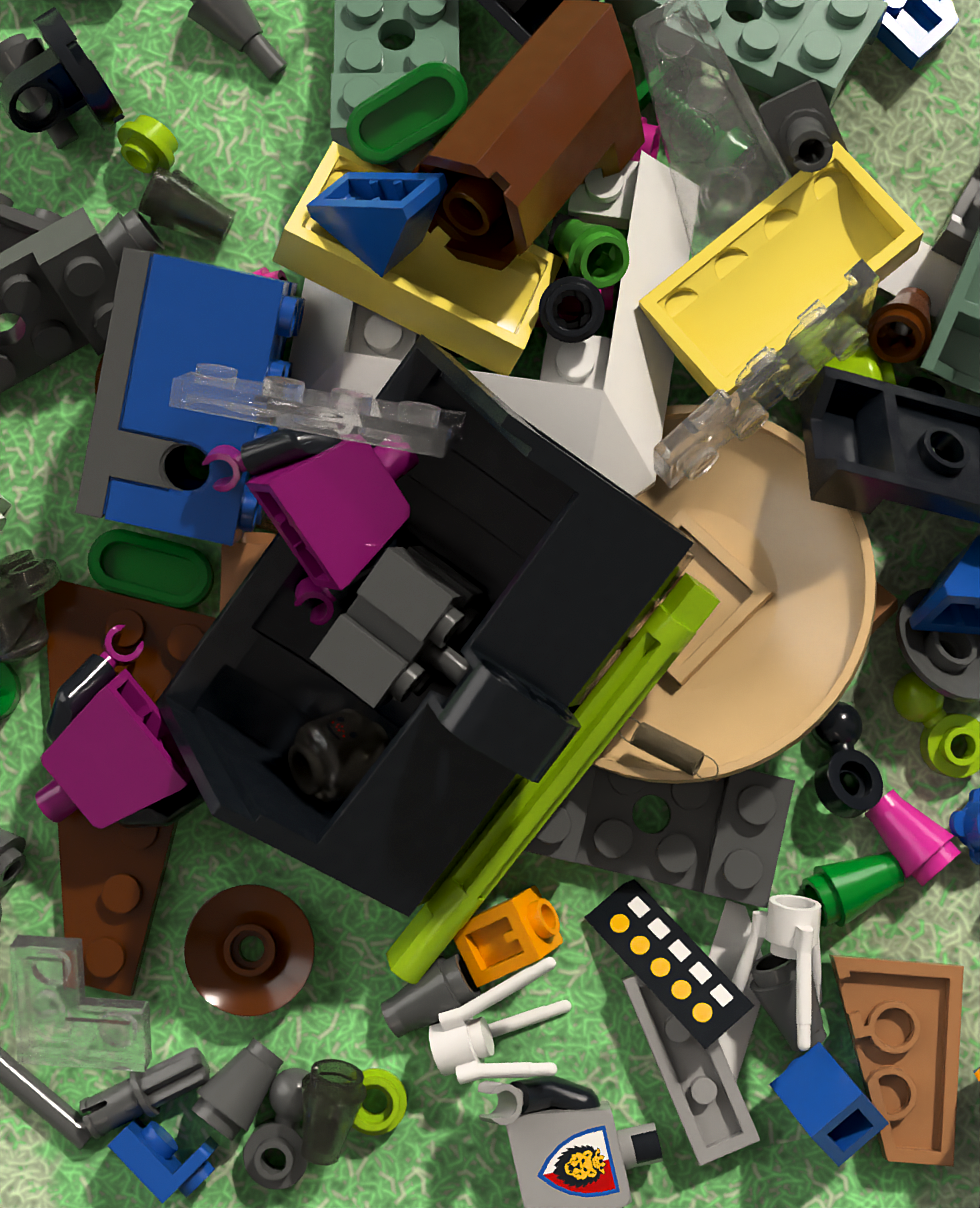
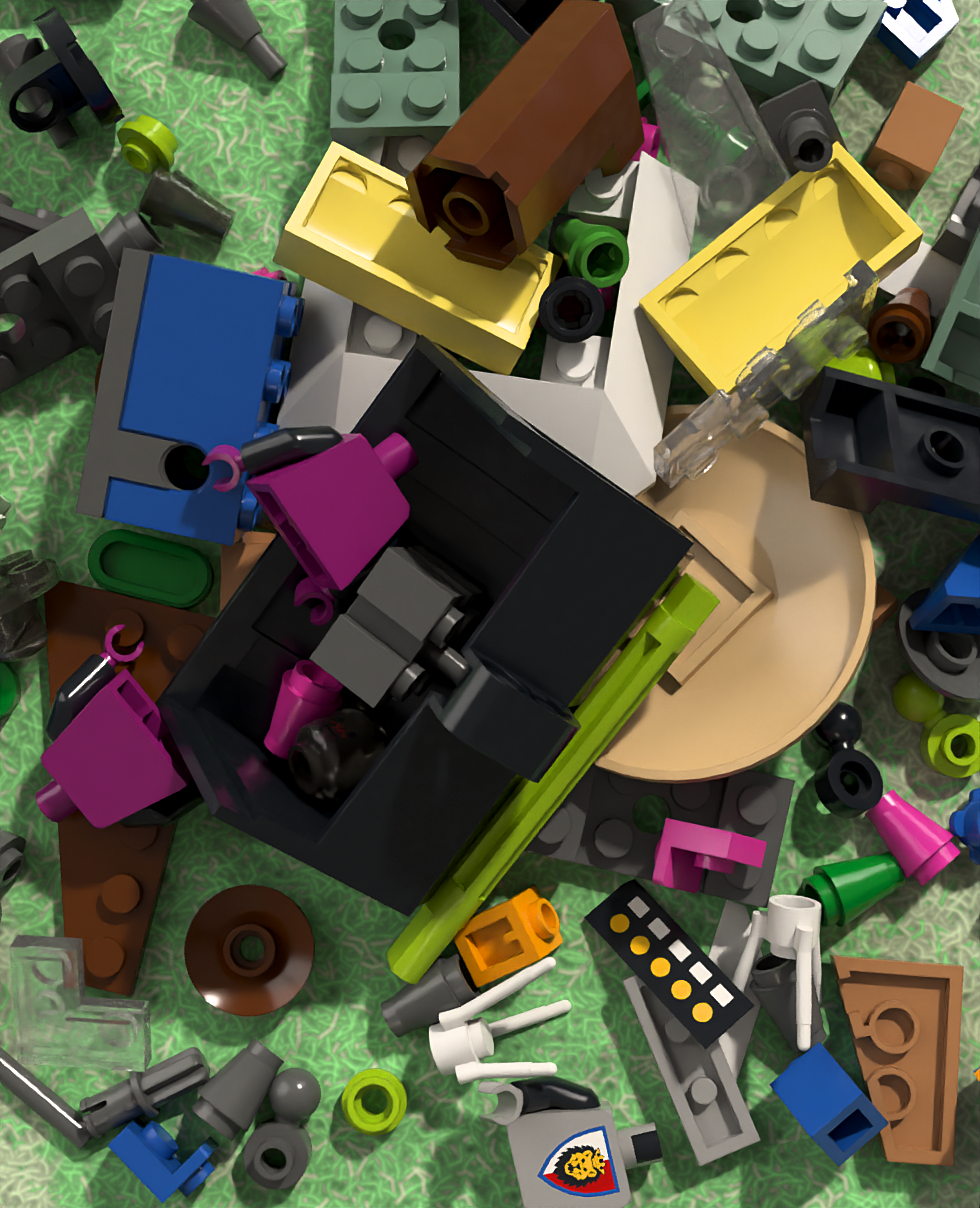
(303, 696): none -> dark pink cone
(329, 1107): clear smoke cone -> none
(334, 414): clear wing -> none
(379, 213): blue slope -> none
(407, 112): green tile -> none
(668, 749): dark tan piece -> none
(691, 847): none -> dark pink bracket
(913, 138): none -> medium nougat brick

